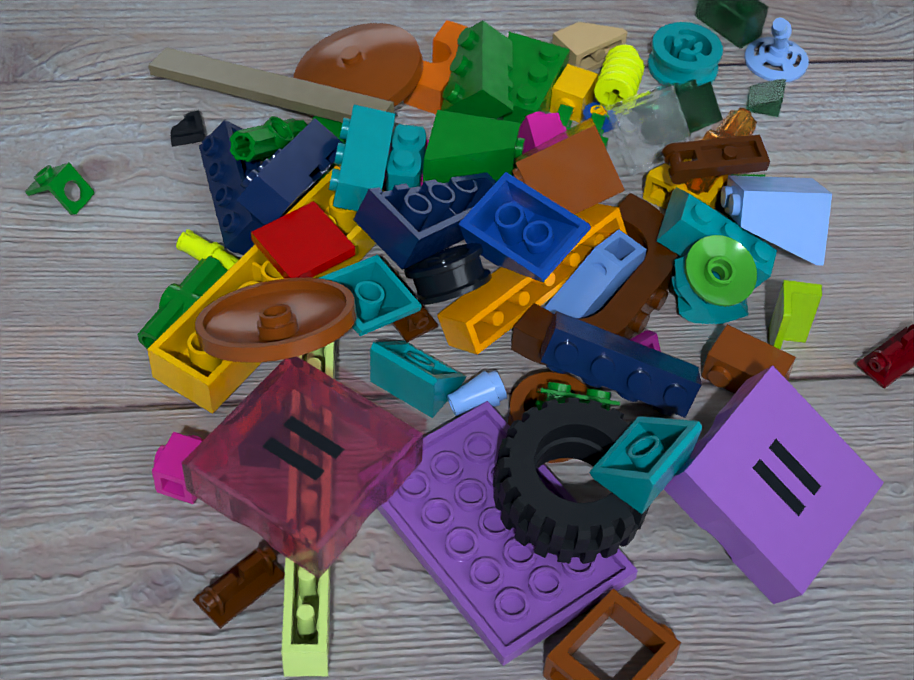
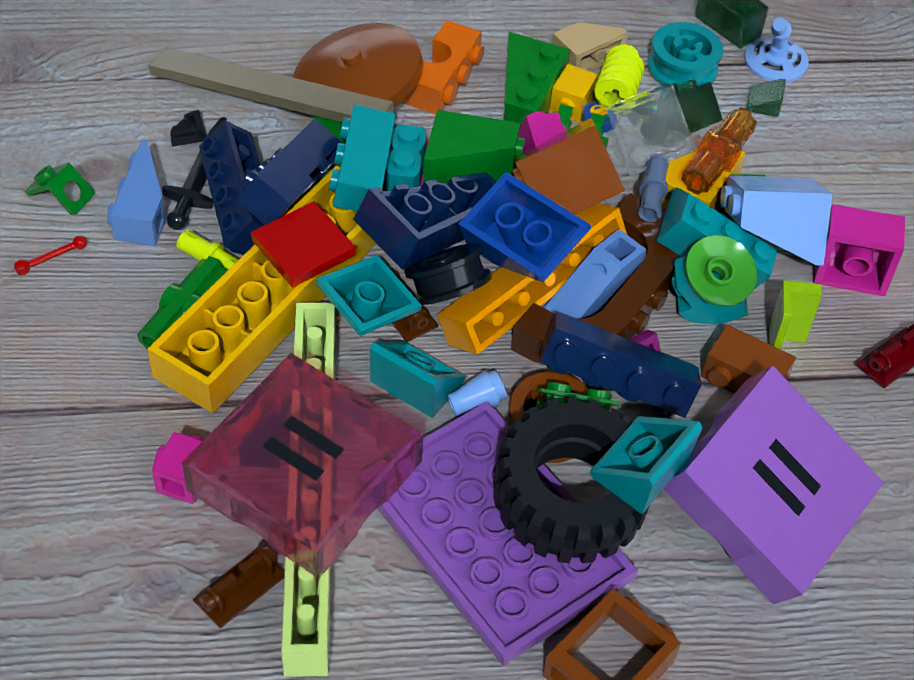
(22, 266): none -> red hinge
(139, 208): none -> medium blue slope
(189, 194): none -> black sword
(264, 140): green piece -> none
(275, 320): dark orange dish -> none
(480, 74): green wedge -> none
(653, 188): none -> sand blue pin
(715, 157): reddish brown plate -> none
(861, 250): none -> dark pink brick

